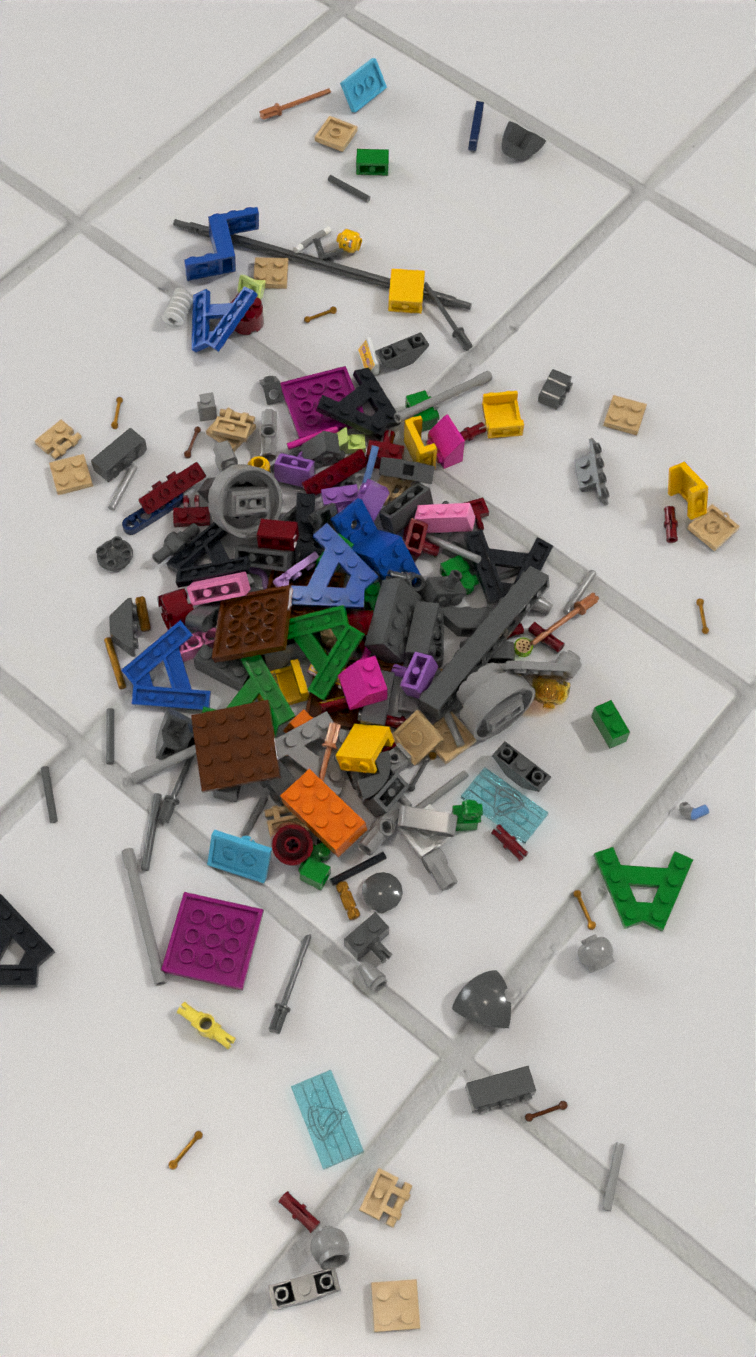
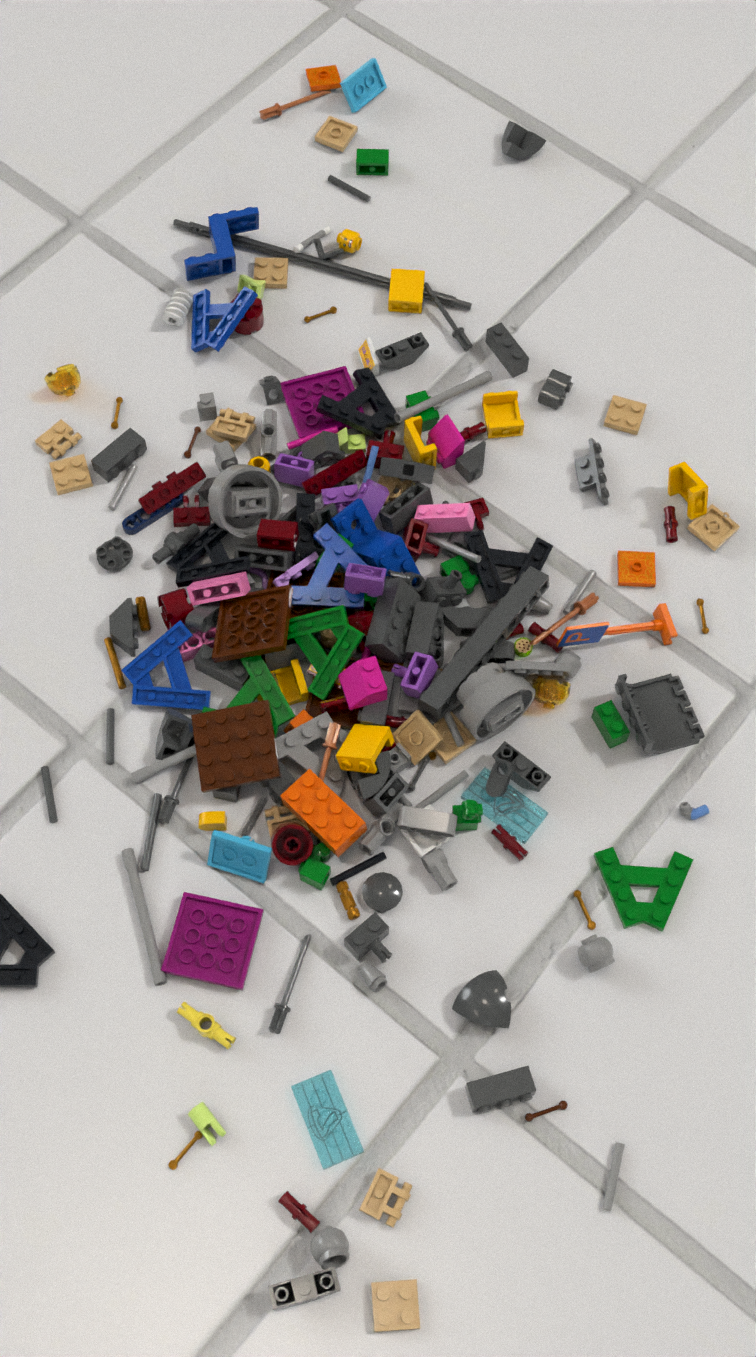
(64, 381): none -> clear yellow cylinder
(203, 1120): none -> yellowish green hinge
(213, 821): none -> yellow piece
(323, 78): none -> orange plate
(365, 579): none -> medium lavender slope
(471, 463): none -> dark grey slope
(476, 124): dark blue beam -> none
(498, 783): none -> dark grey piece
(507, 350): none -> dark grey brick
(593, 632): none -> orange piece
(636, 568): none -> orange plate
(659, 713): none -> dark grey hinge

